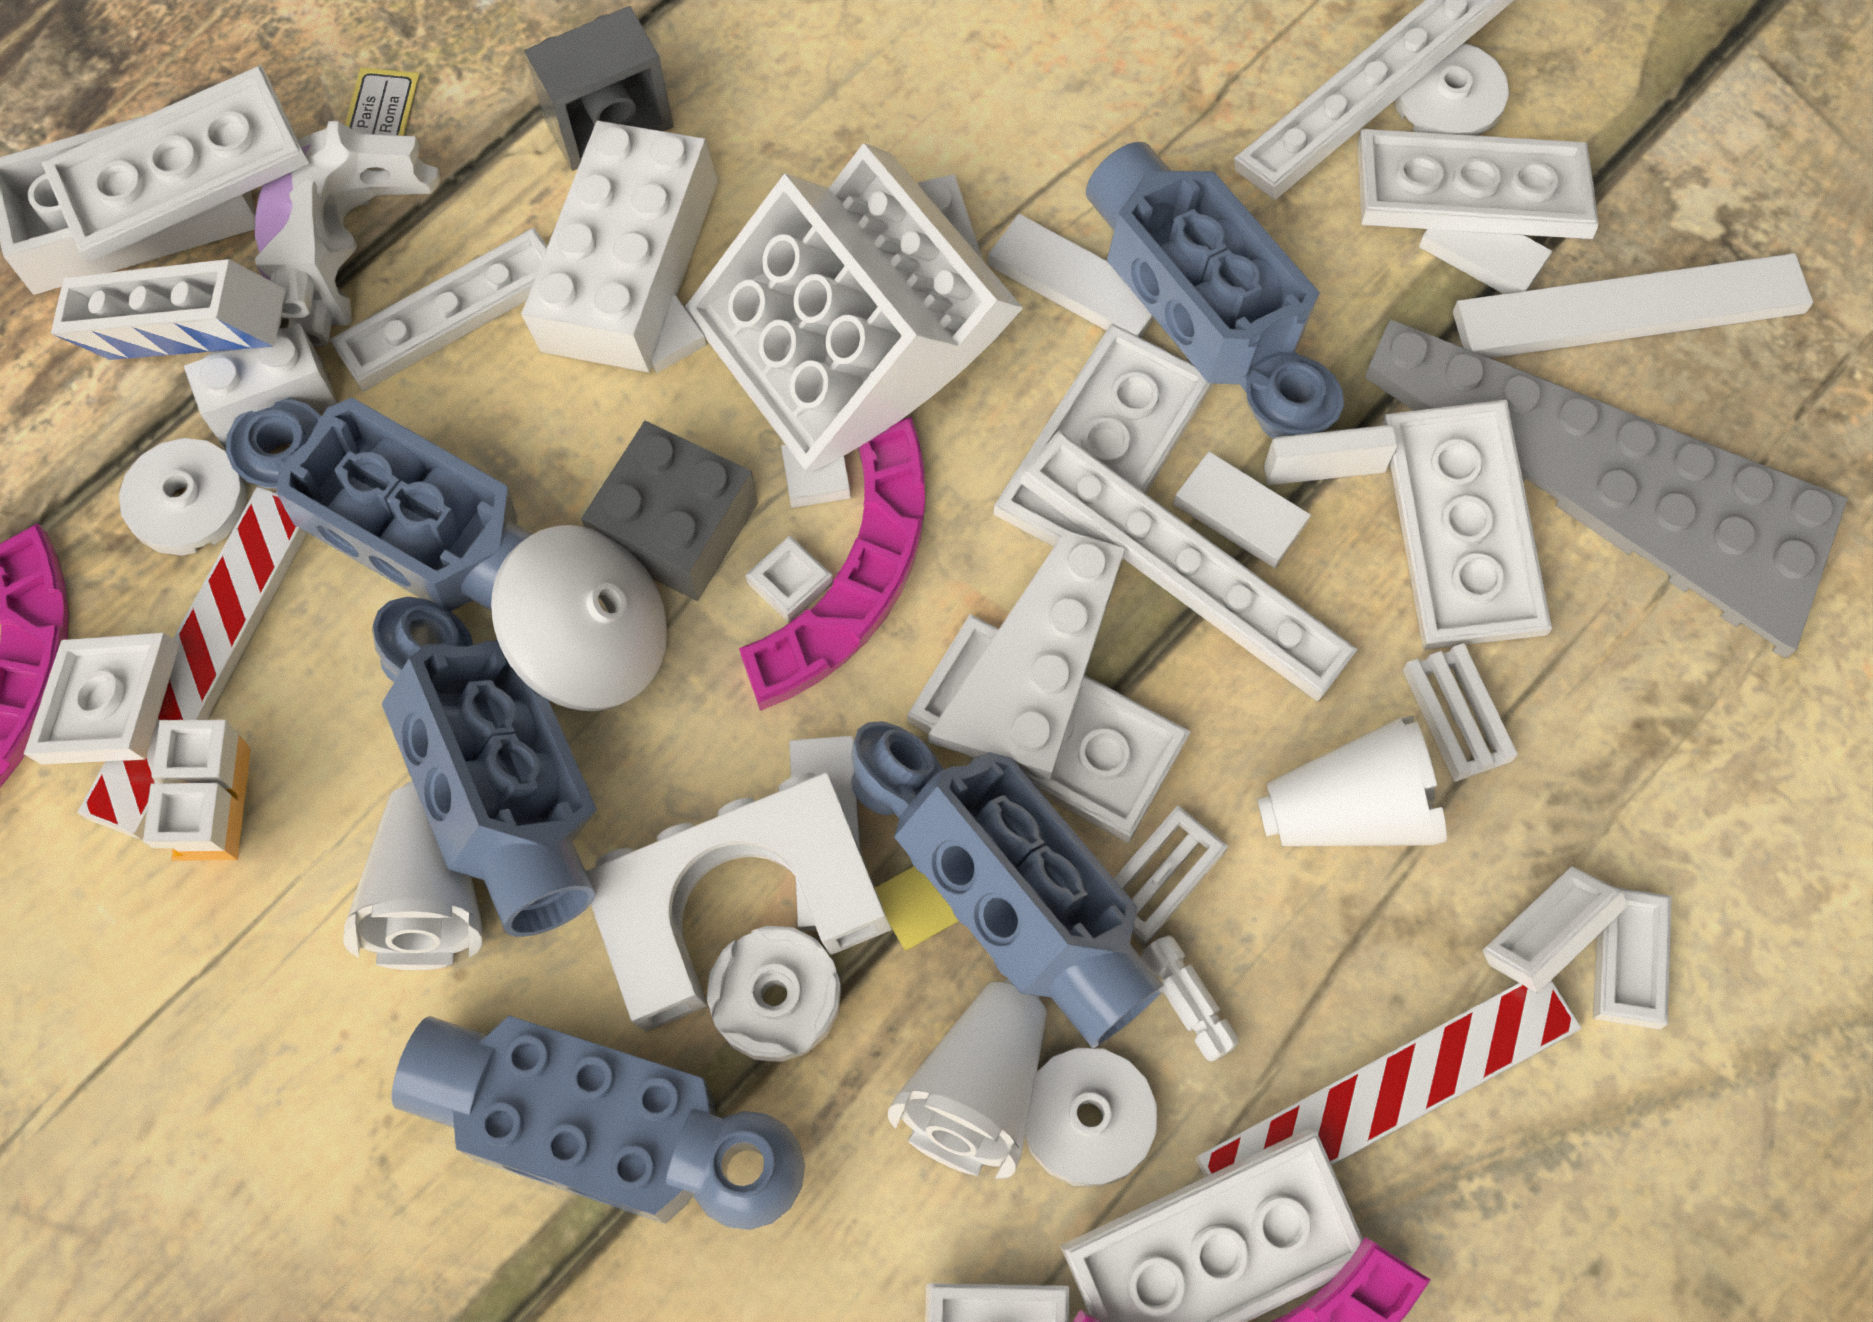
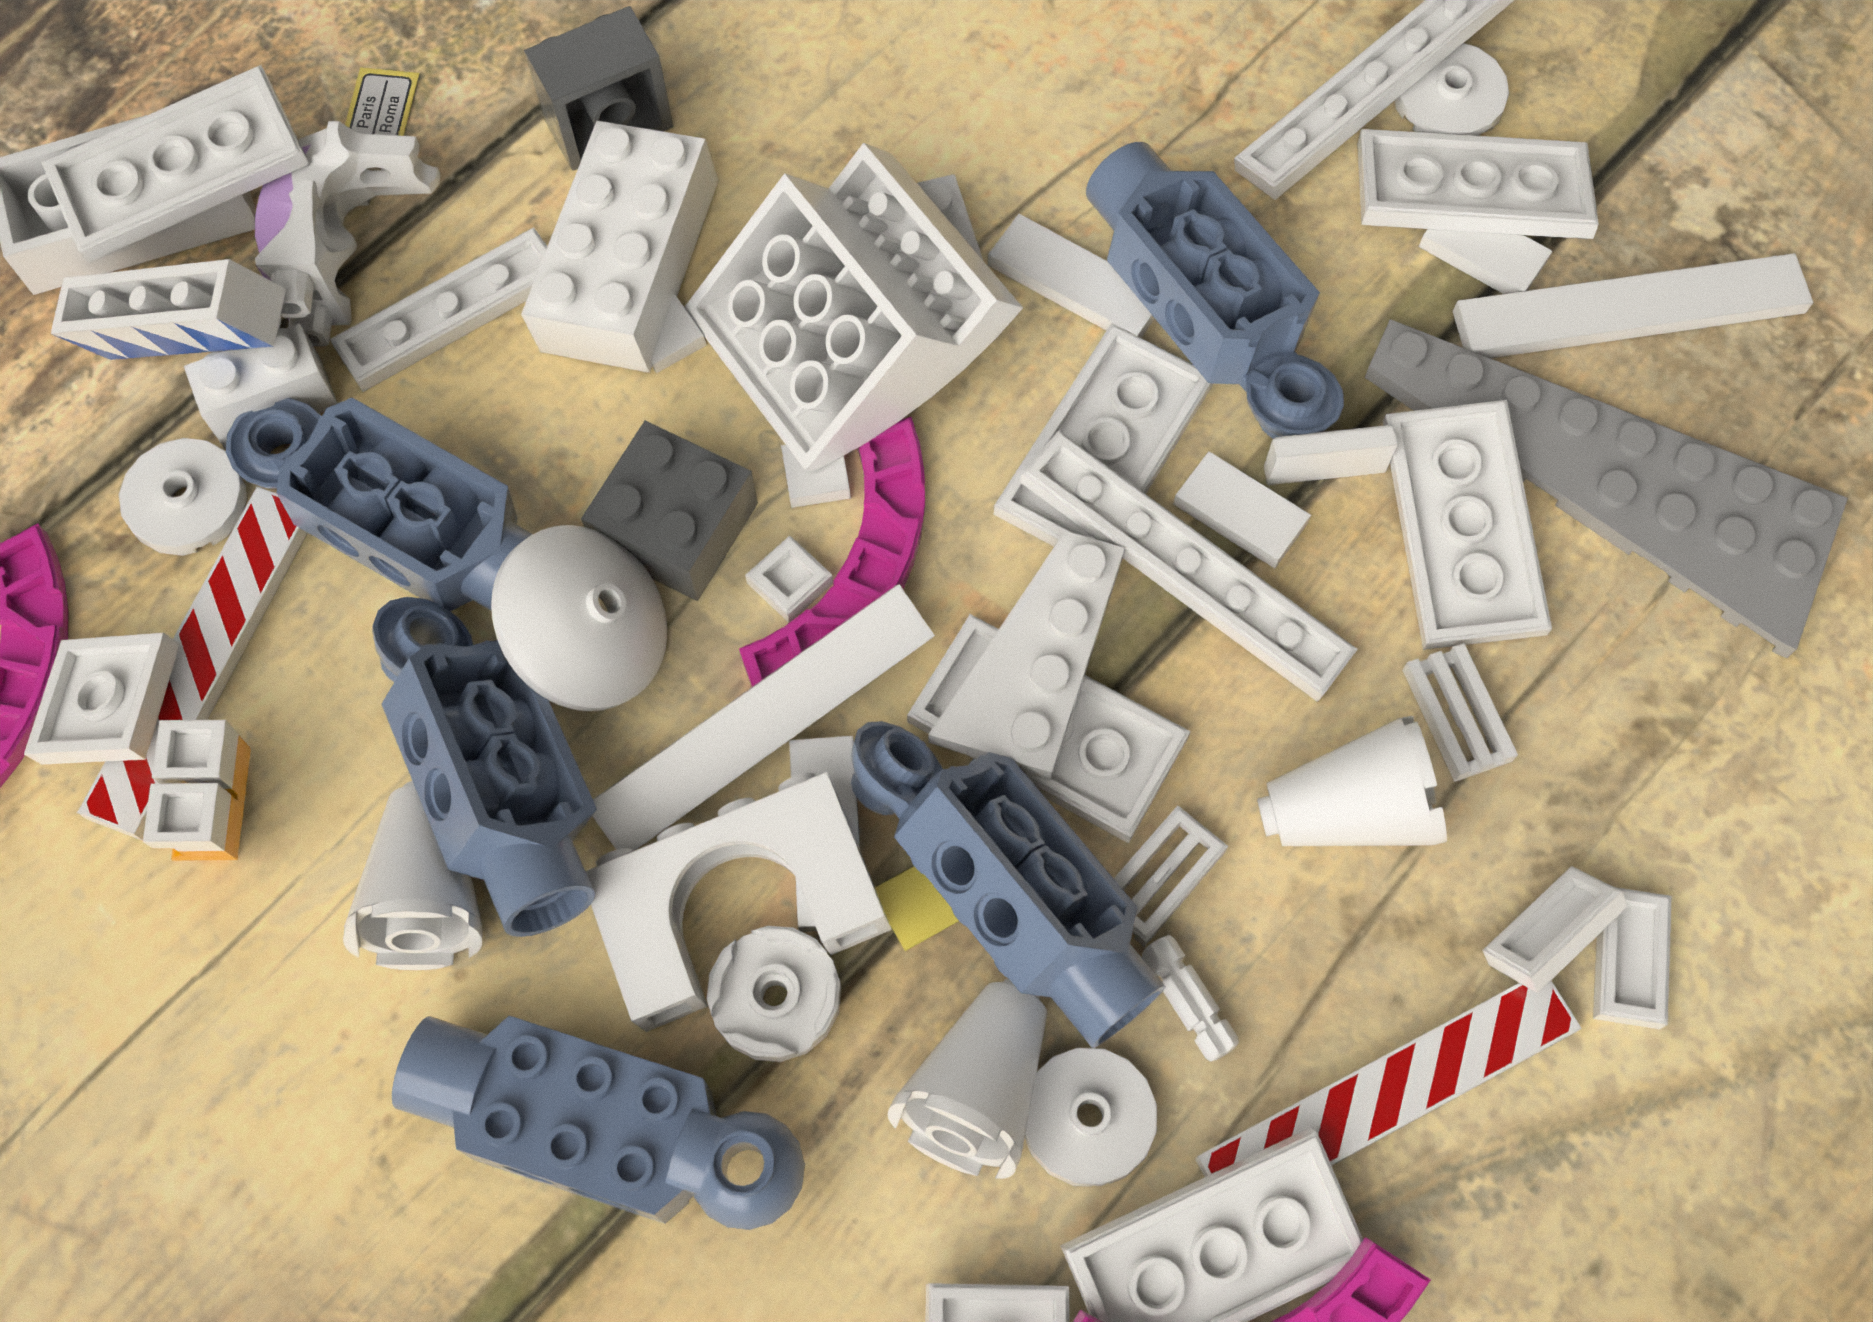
(760, 720): none -> white tile

